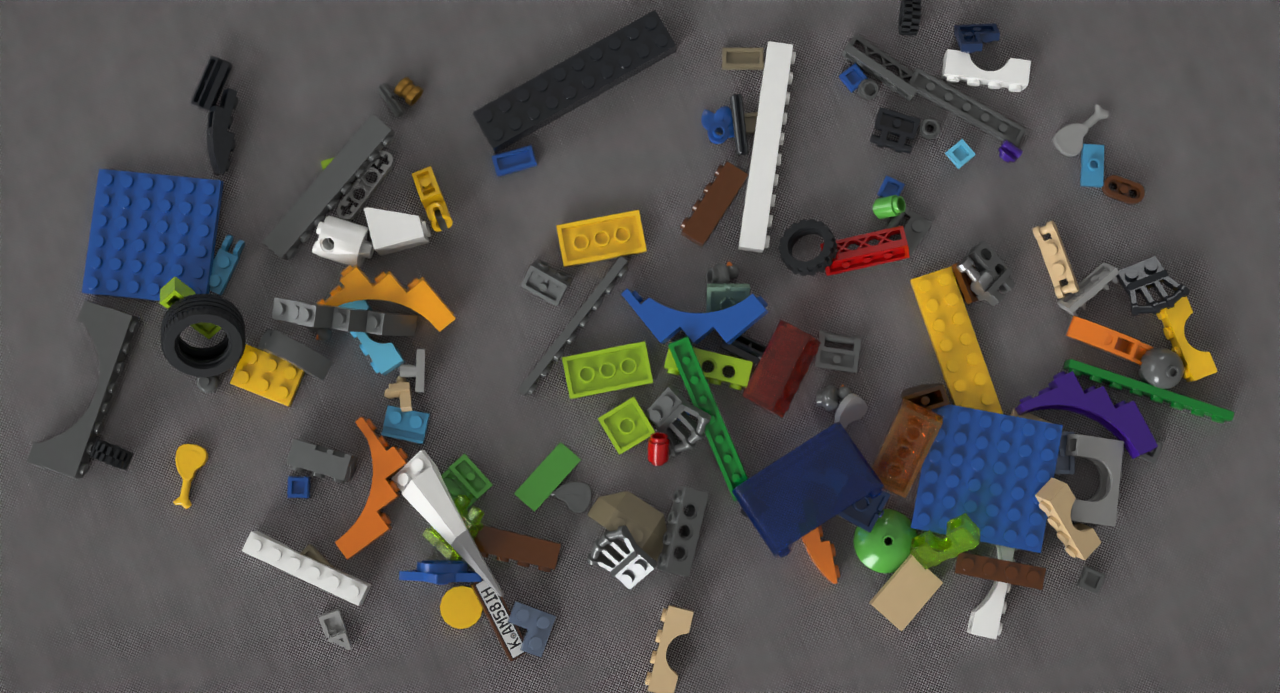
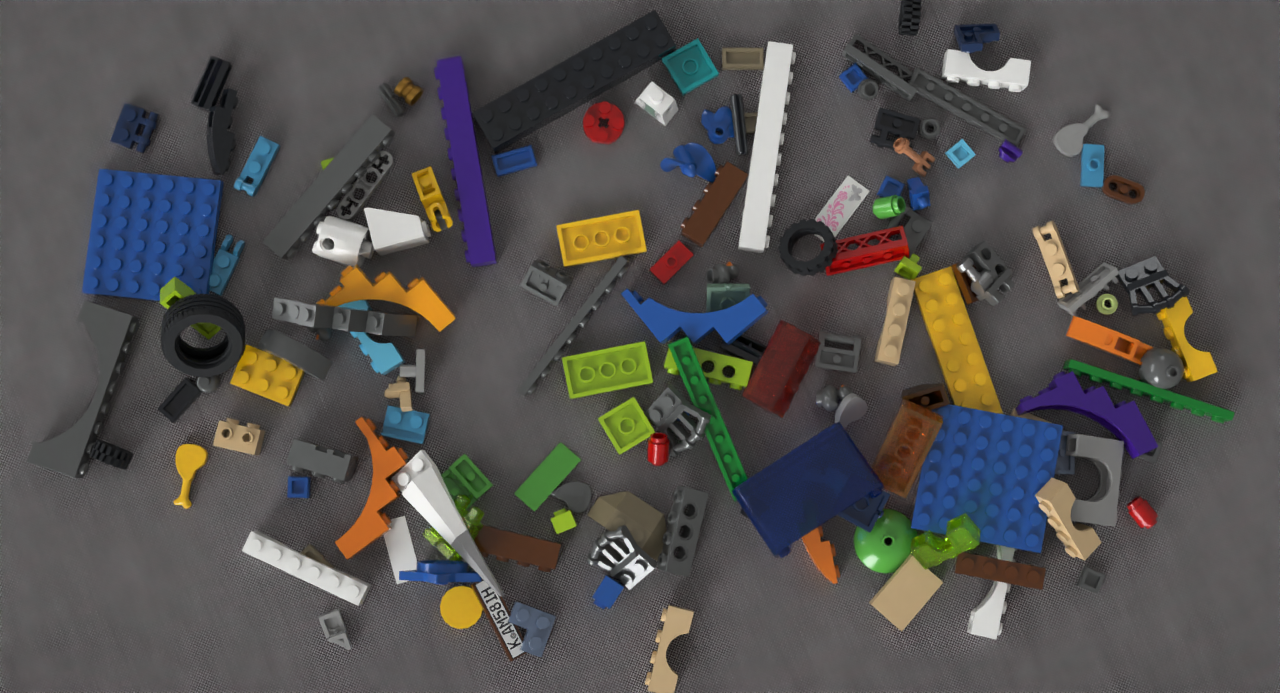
(129, 125): none -> dark blue plate
(180, 400): none -> black tile
(238, 437): none -> tan brick
(257, 166): none -> dark azure plate
(400, 547): none -> white sticker
(466, 161): none -> dark purple brick
(563, 520): none -> lime plate
(603, 111): none -> red plate
(607, 592): none -> blue brick
(657, 103): none -> white torso
(671, 262): none -> red plate
(690, 67): none -> teal plate
(692, 160): none -> blue piece
(842, 205): none -> white sticker
(895, 322): none -> tan arch
(902, 146): none -> nougat hinge
(908, 267): none -> lime tile
(918, 194): none -> blue piece
(1102, 308): none -> yellowish green plate
(1142, 512): none -> red brick

